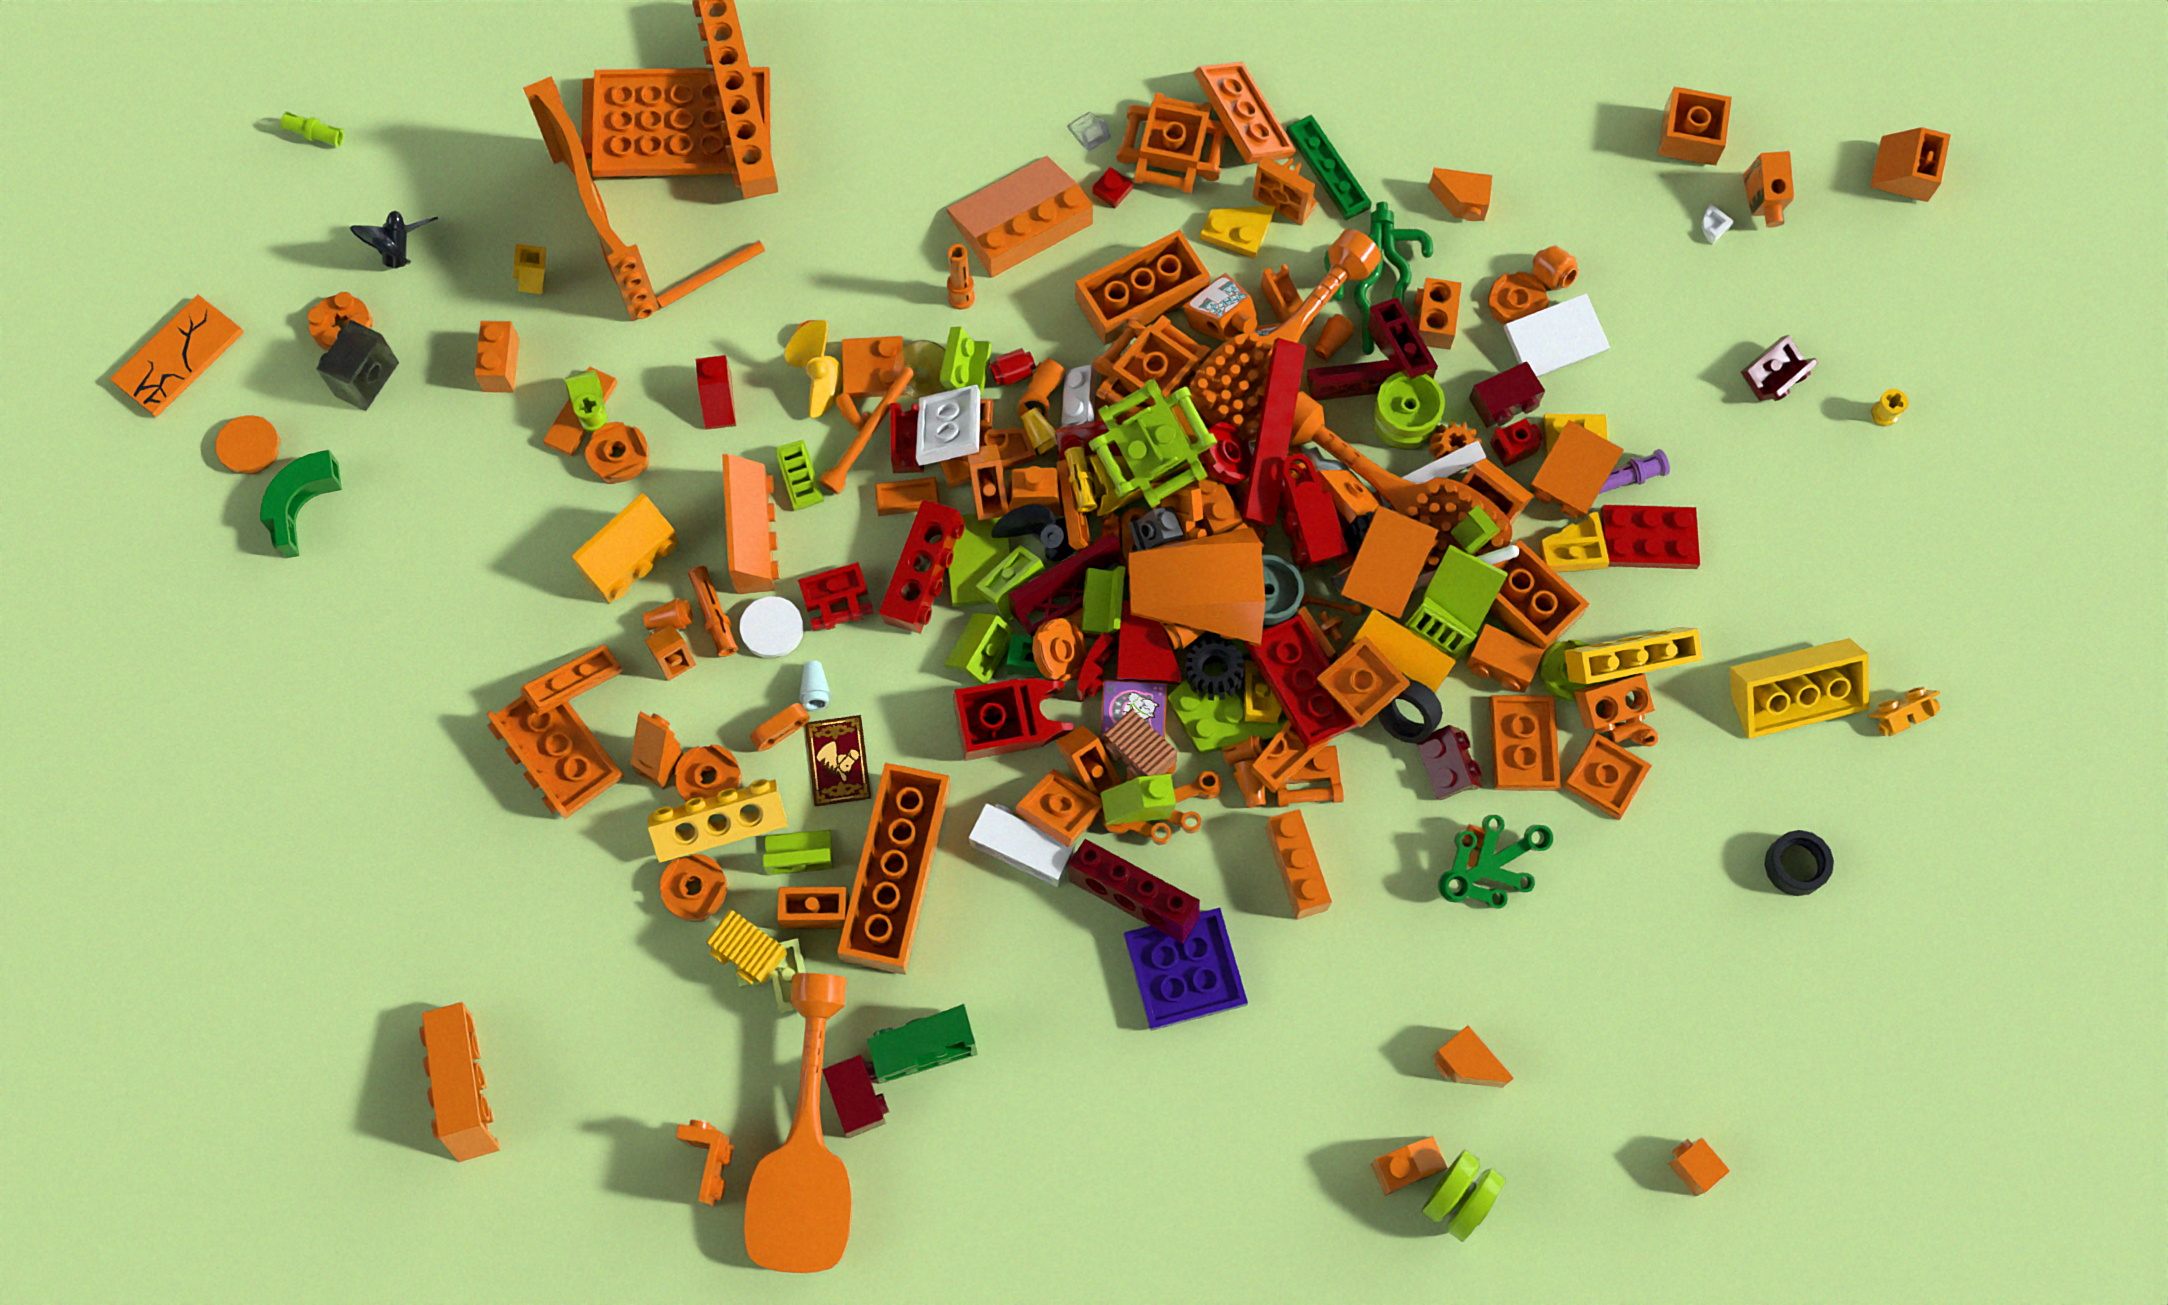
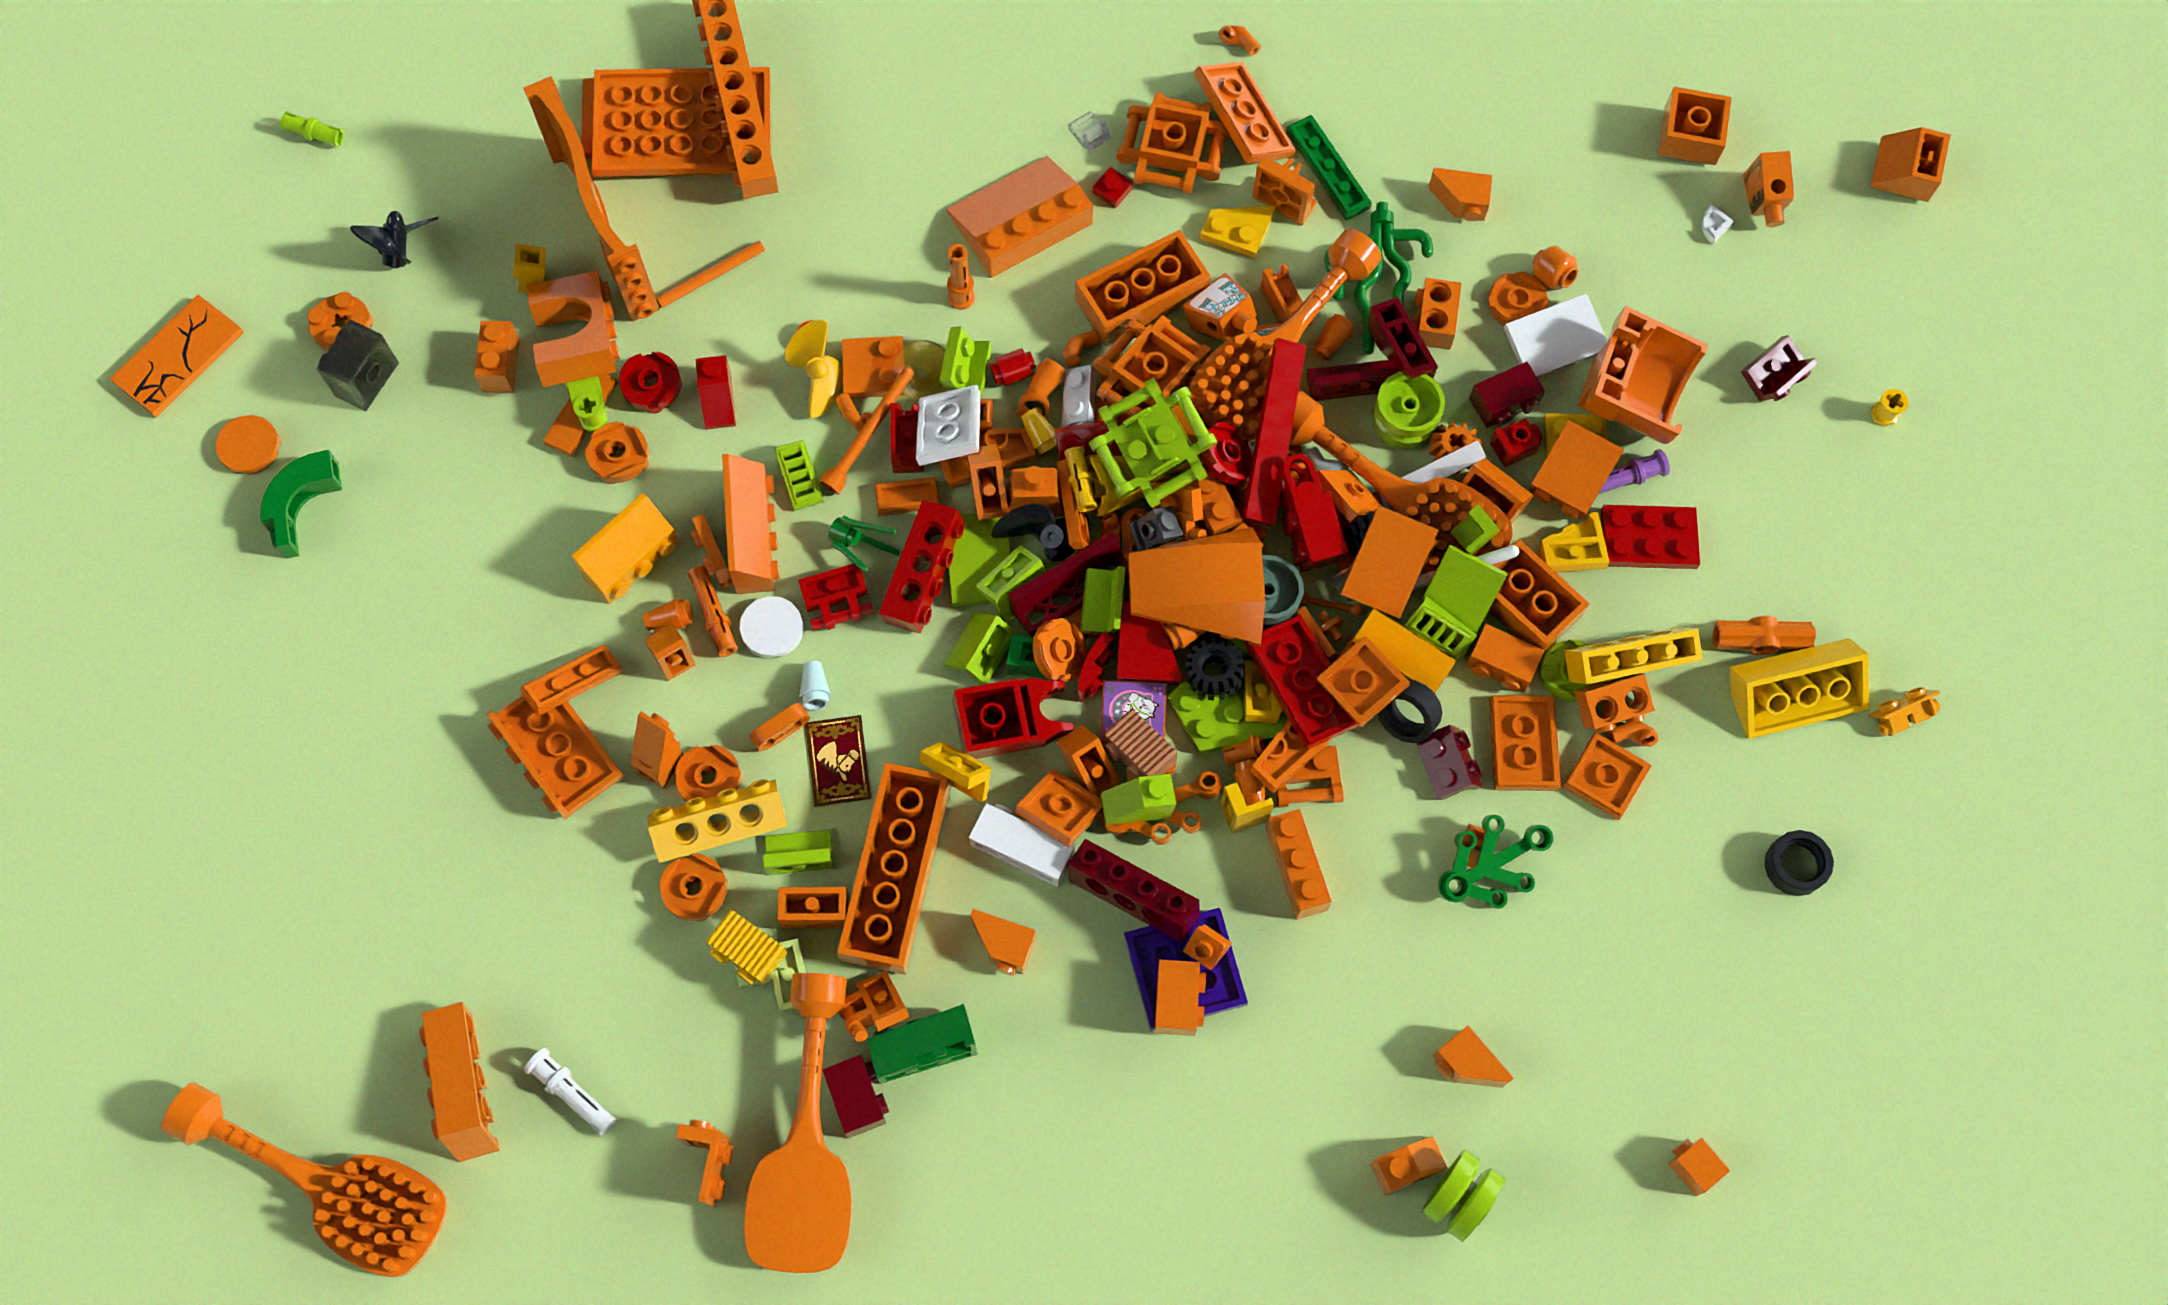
(362, 1209): none -> orange piece
(559, 1082): none -> white pin
(589, 350): none -> orange arch
(654, 397): none -> red plate
(713, 561): none -> orange plate
(845, 533): none -> green plant
(882, 1006): none -> orange plate
(963, 770): none -> yellow panel
(1004, 941): none -> orange slope
(1076, 345): none -> orange arm
(1178, 998): none -> orange brick
(1207, 946): none -> orange bracket
(1238, 814): none -> yellow panel
(1240, 37): none -> orange arm
(1643, 381): none -> orange piece
(1763, 635): none -> orange piece

